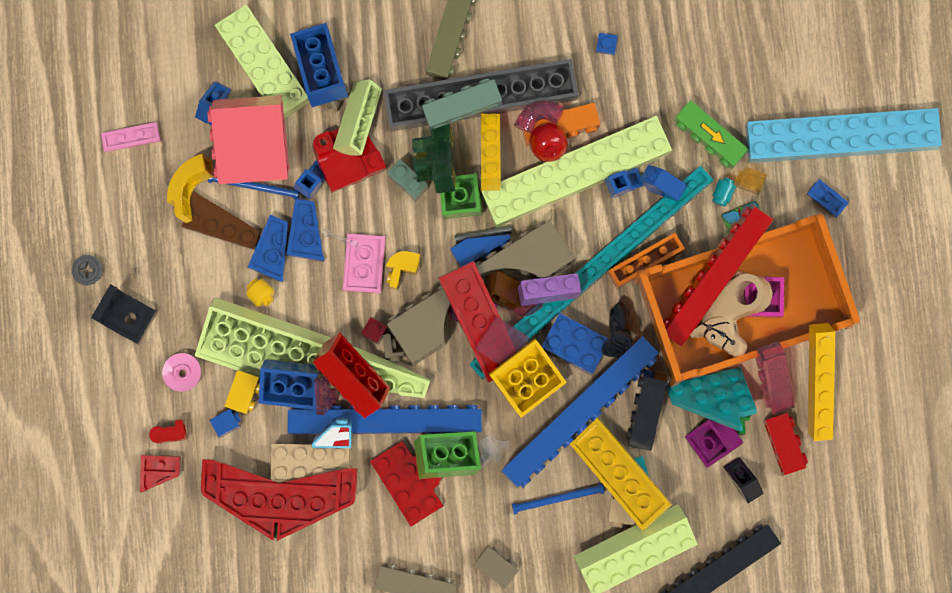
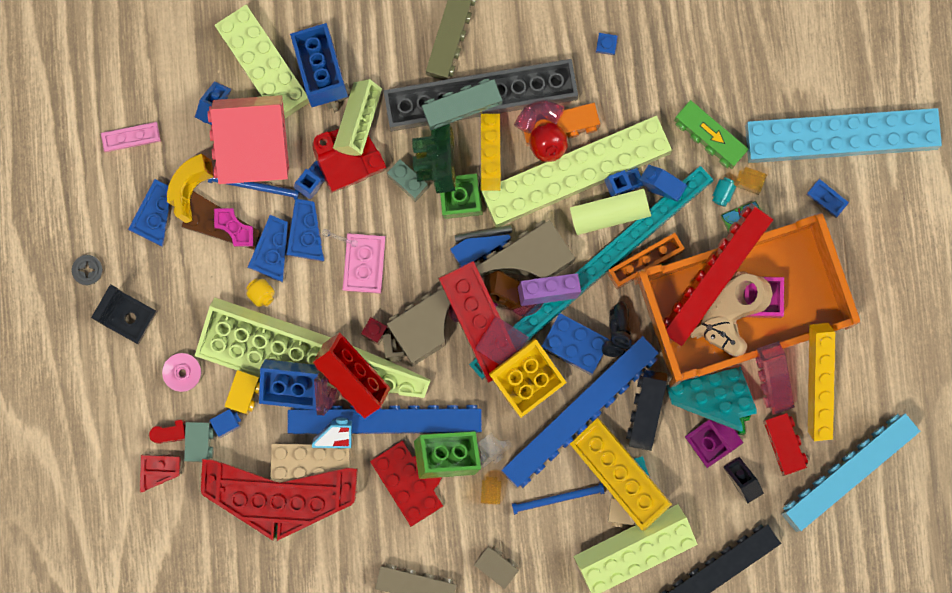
(152, 215): none -> blue wing
(198, 441): none -> sand green brick
(241, 234): none -> dark pink tile
(401, 262): yellow brick -> none
(491, 491): none -> clear yellow brick
(610, 211): none -> yellowish green brick
(853, 470): none -> medium azure brick

